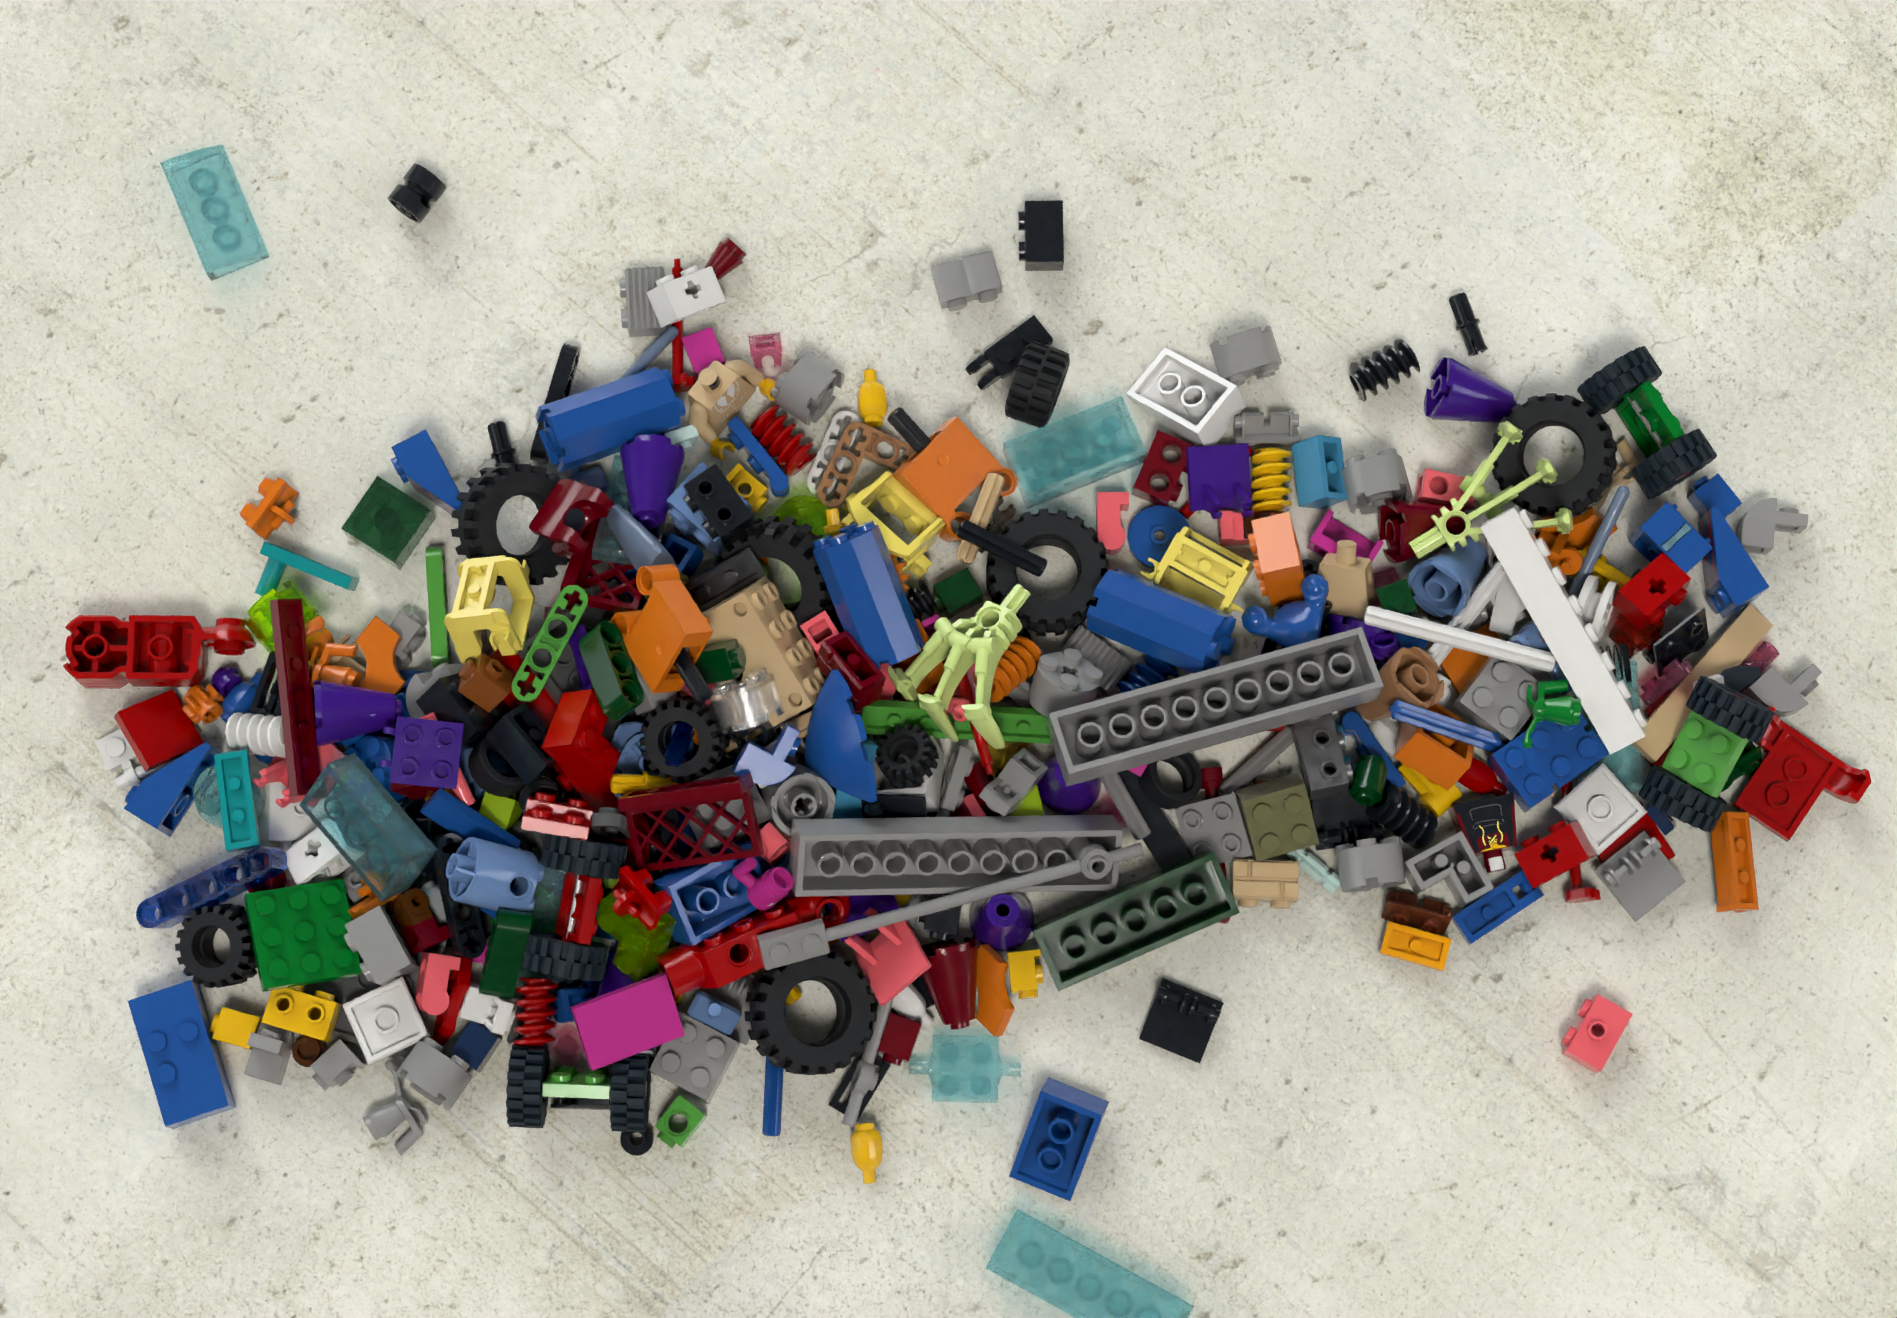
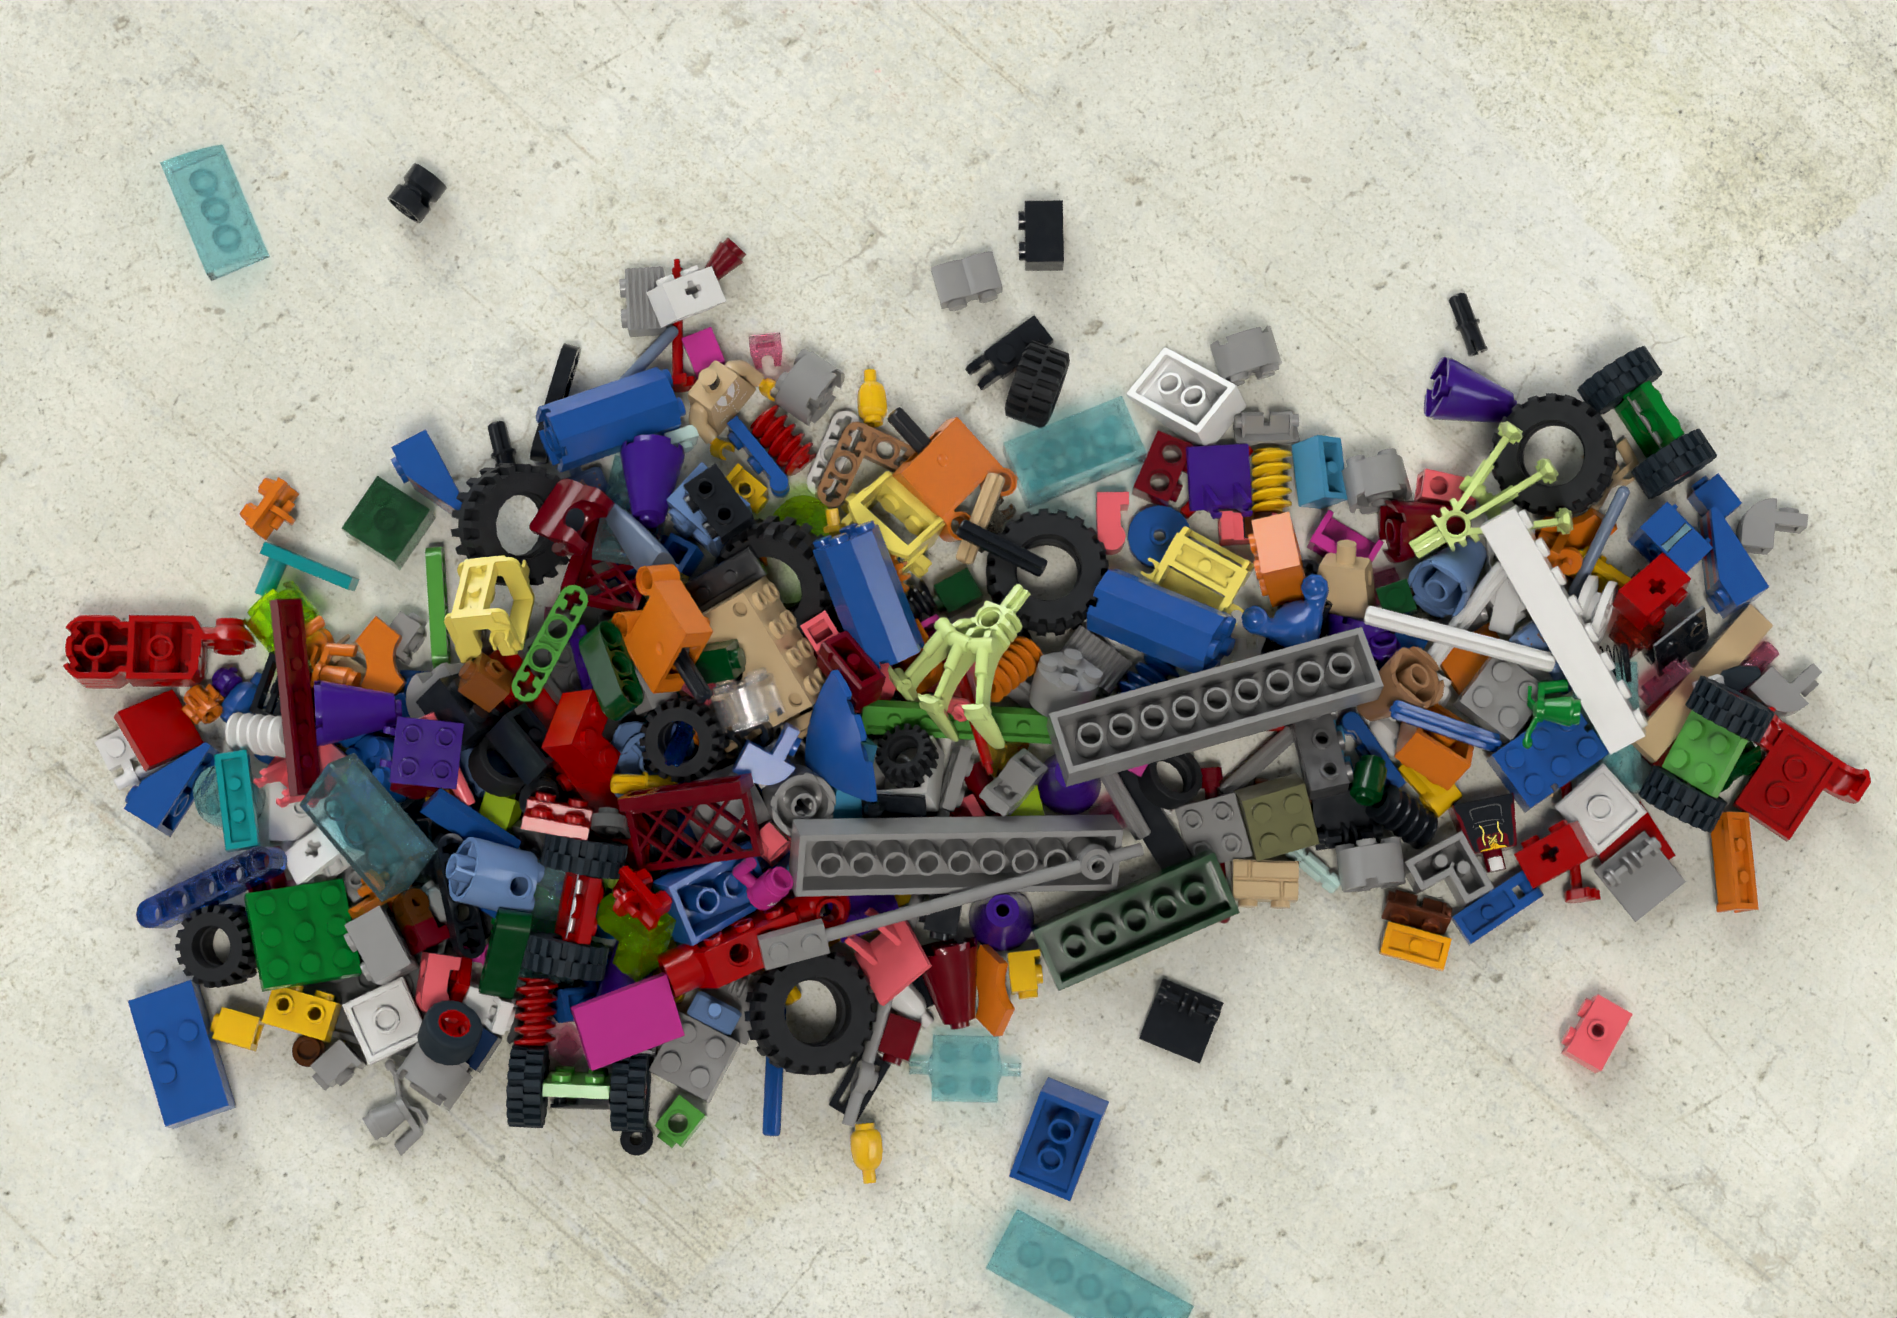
(269, 1053): light grey brick -> none
(450, 1032): none -> black wheel
(1382, 367): black piece -> none
(1482, 779): red plant -> none
(1661, 819): dark blue tile -> none

